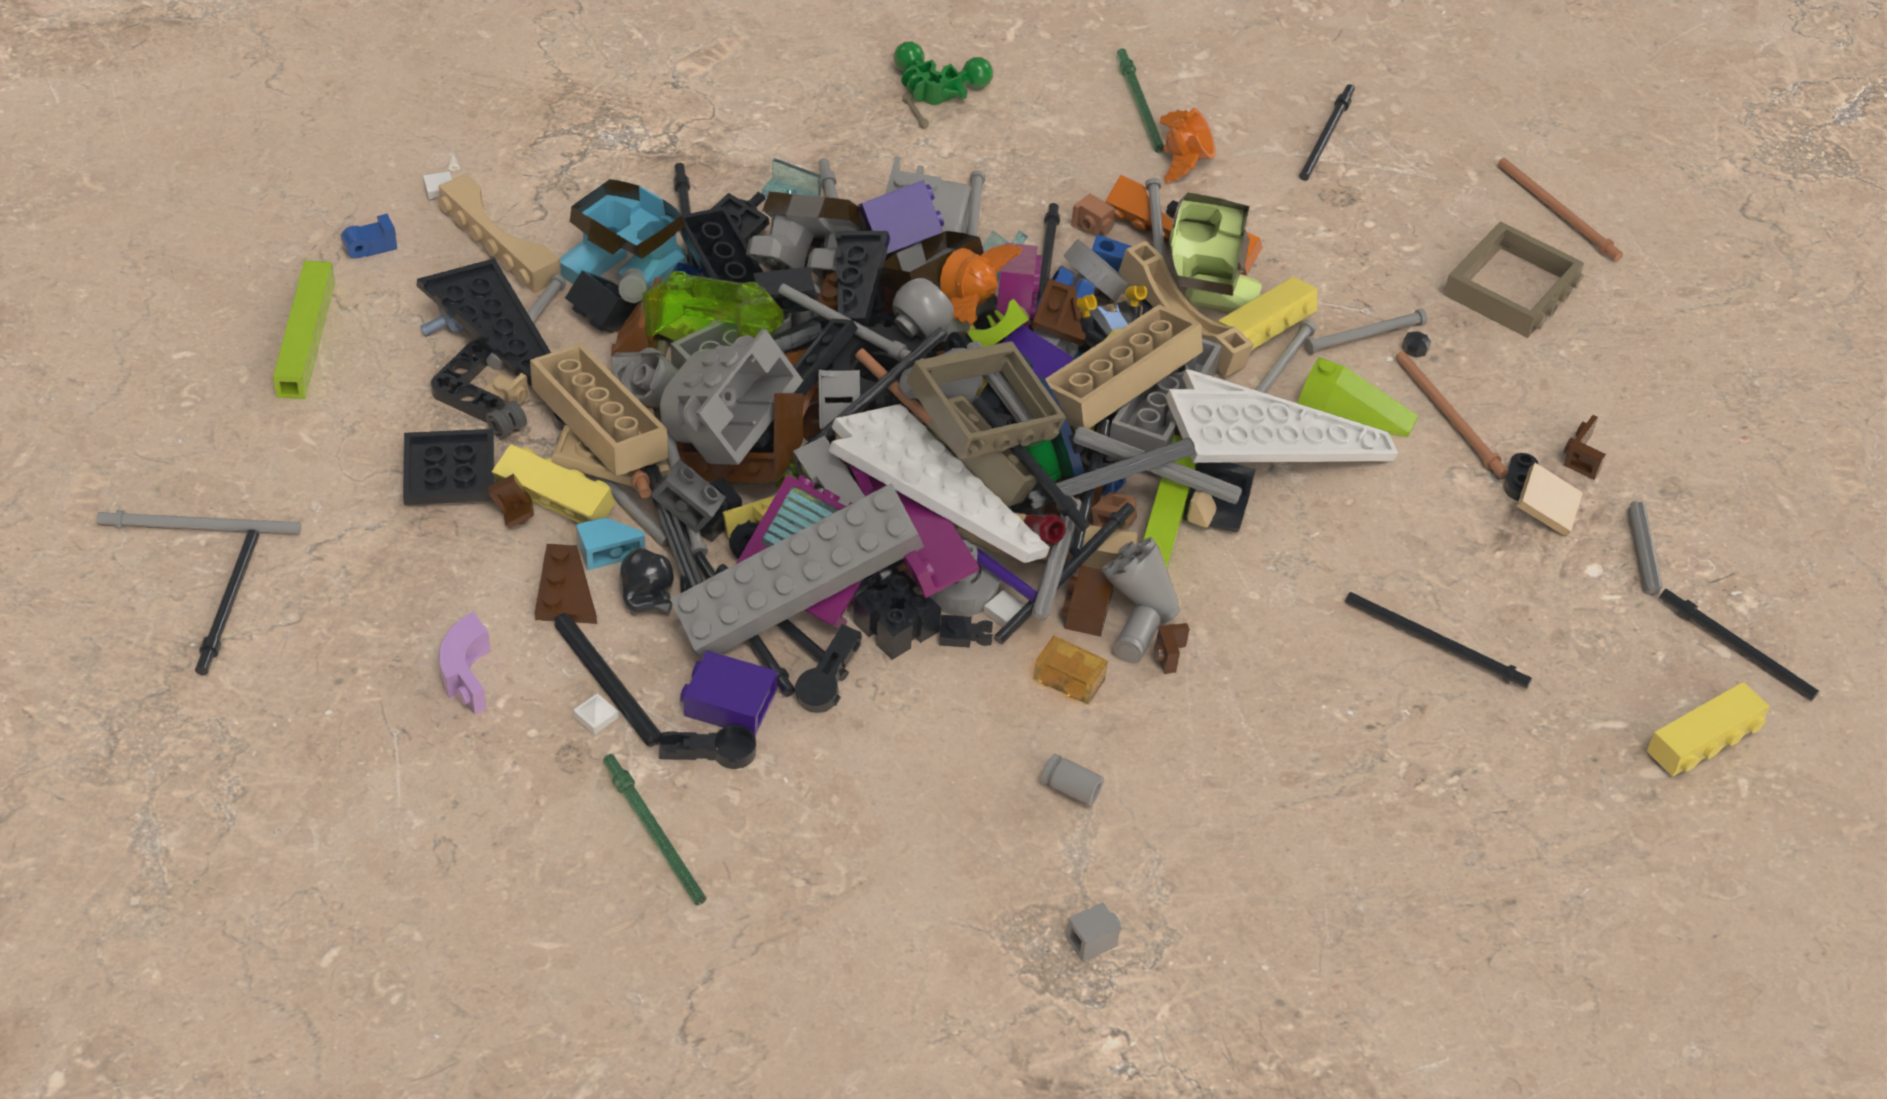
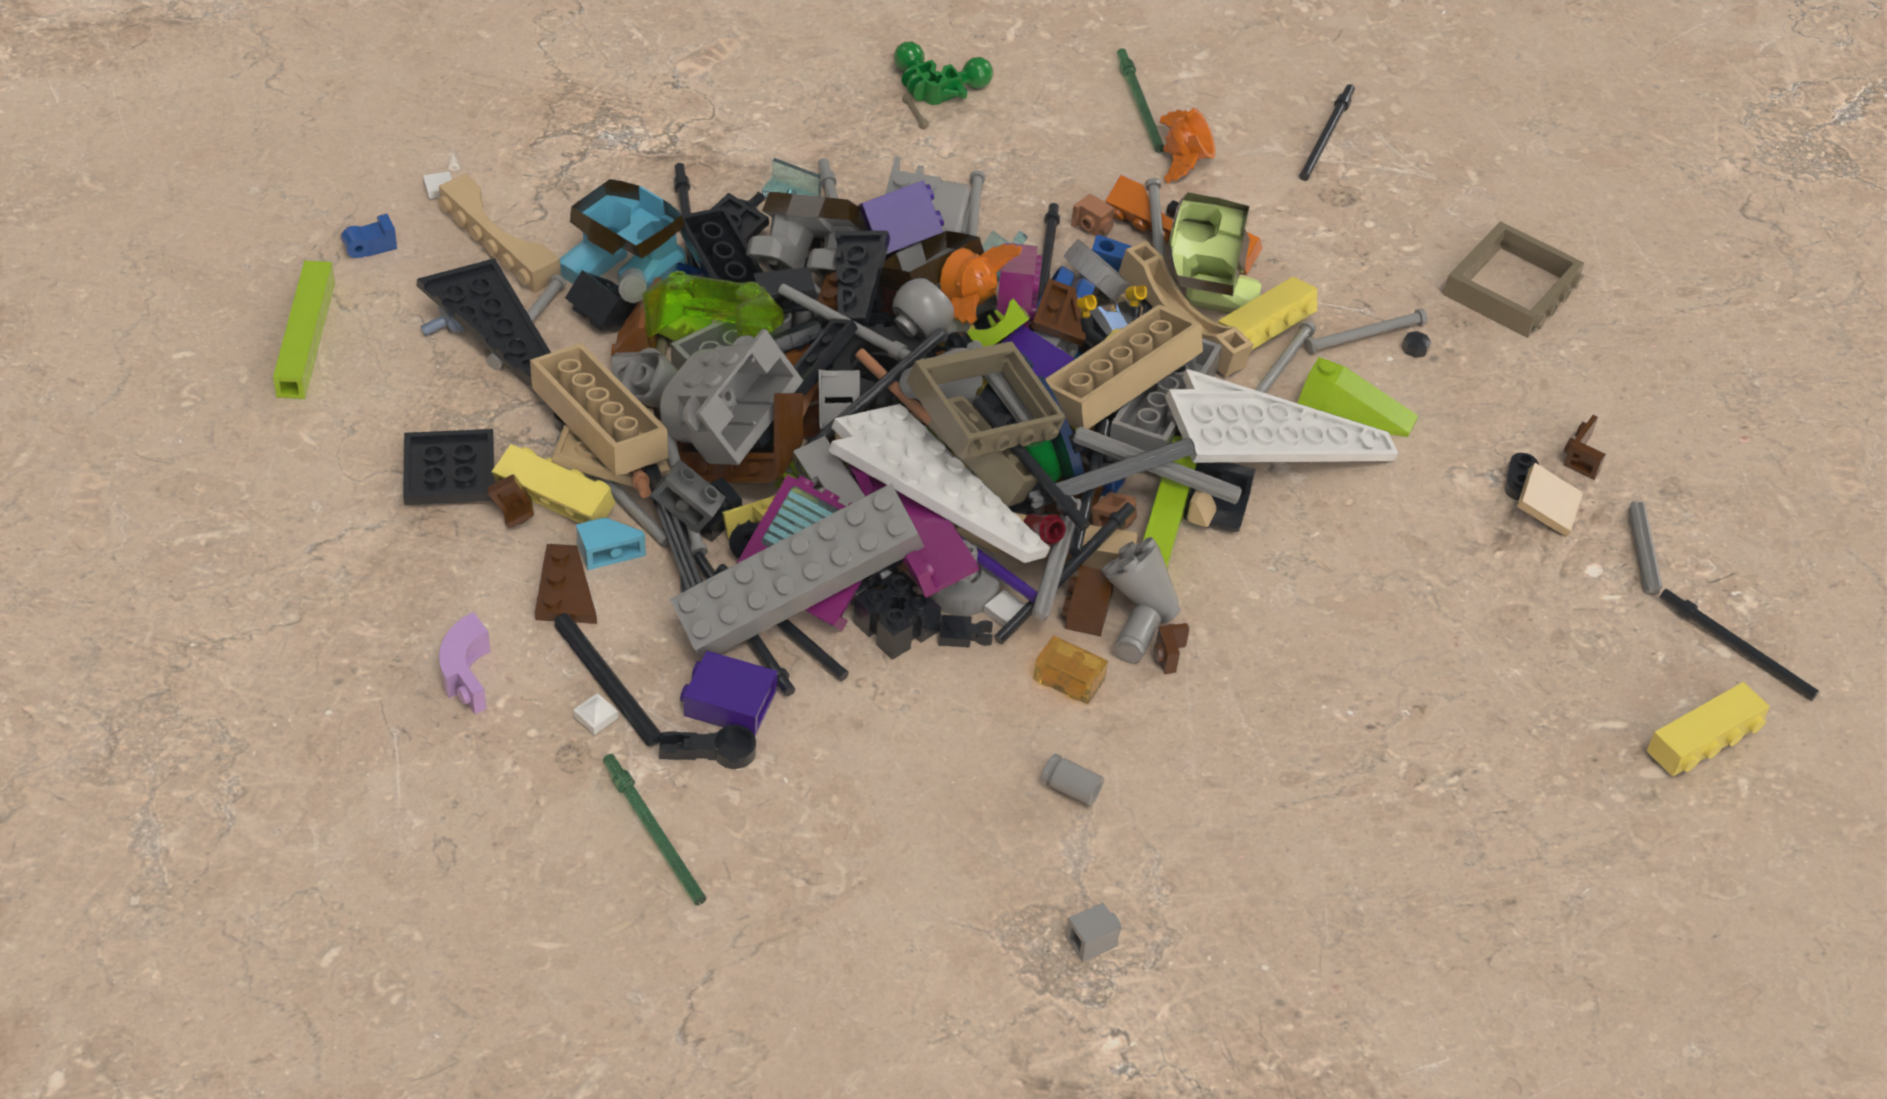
(121, 518): light grey bar -> none
(211, 644): black bar -> none
(451, 386): black beam -> none
(506, 419): dark grey wheel -> none
(508, 388): tan bracket -> none
(646, 581): black piece -> none
(818, 687): black piece -> none
(1491, 459): nougat bar -> none
(1508, 673): black bar -> none
(1606, 246): nougat bar -> none

